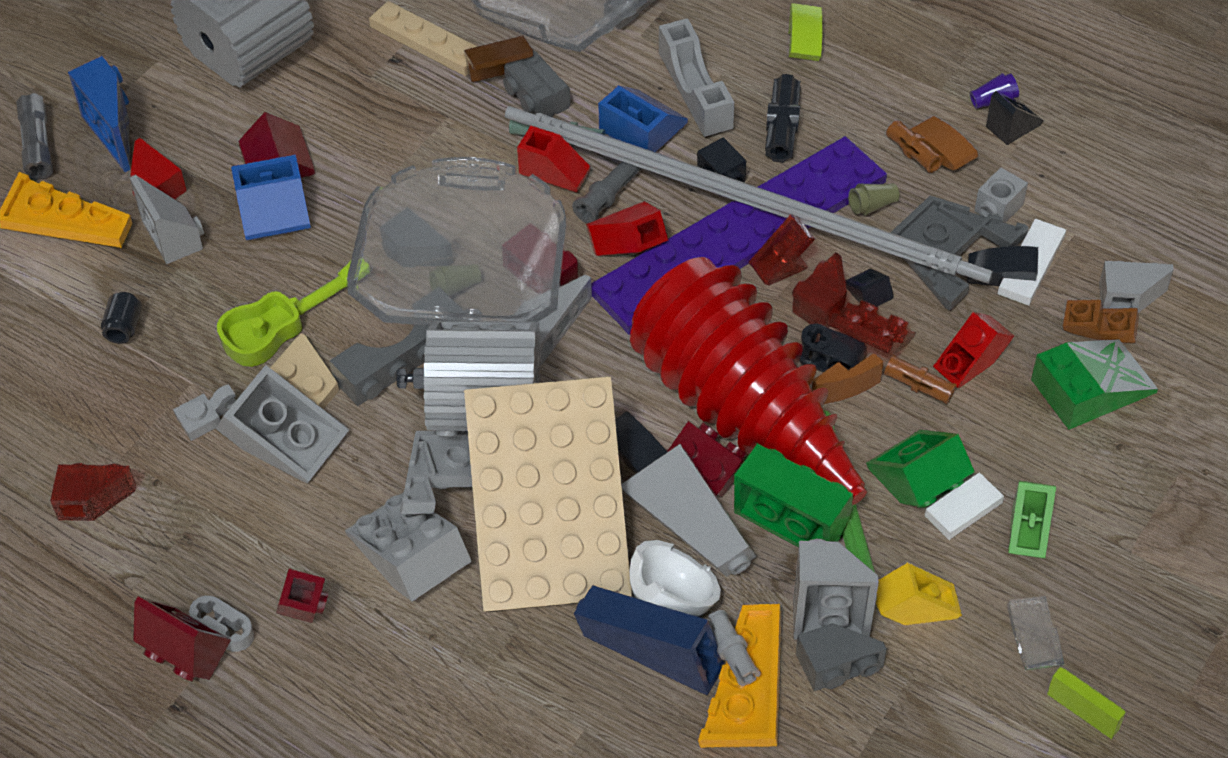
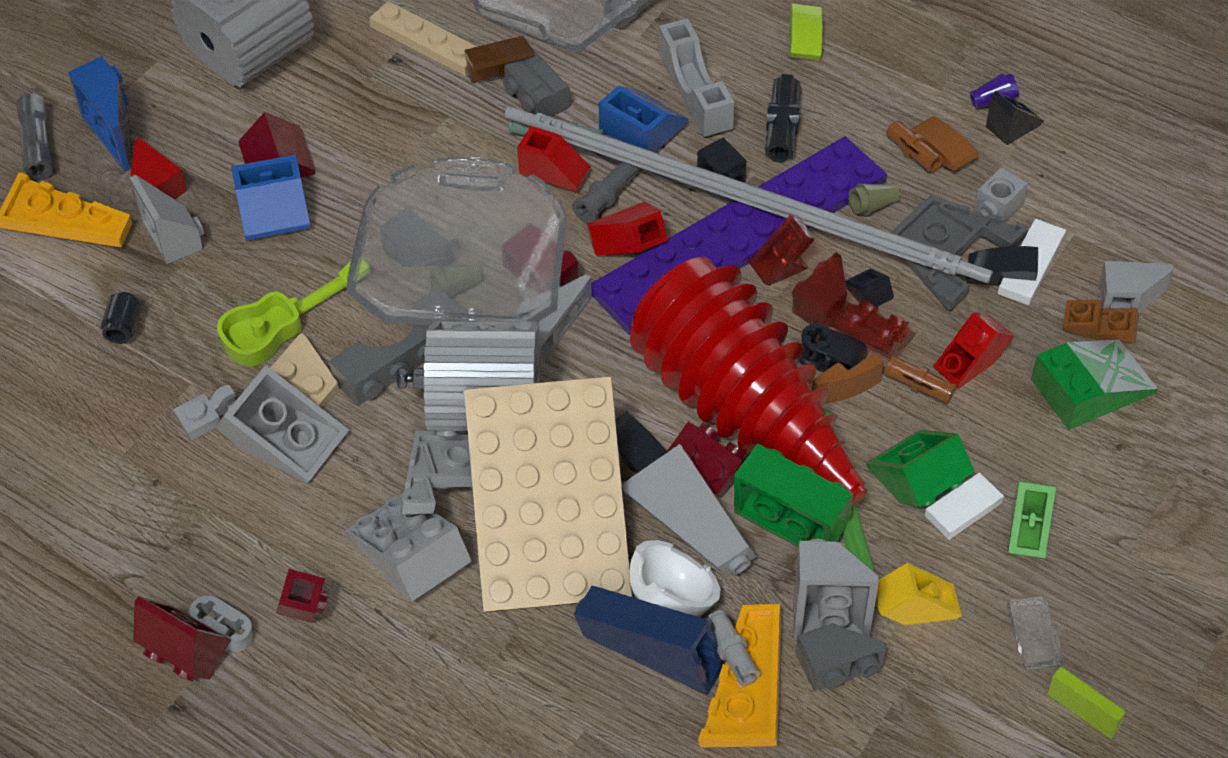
(89, 491): clear red slope -> none

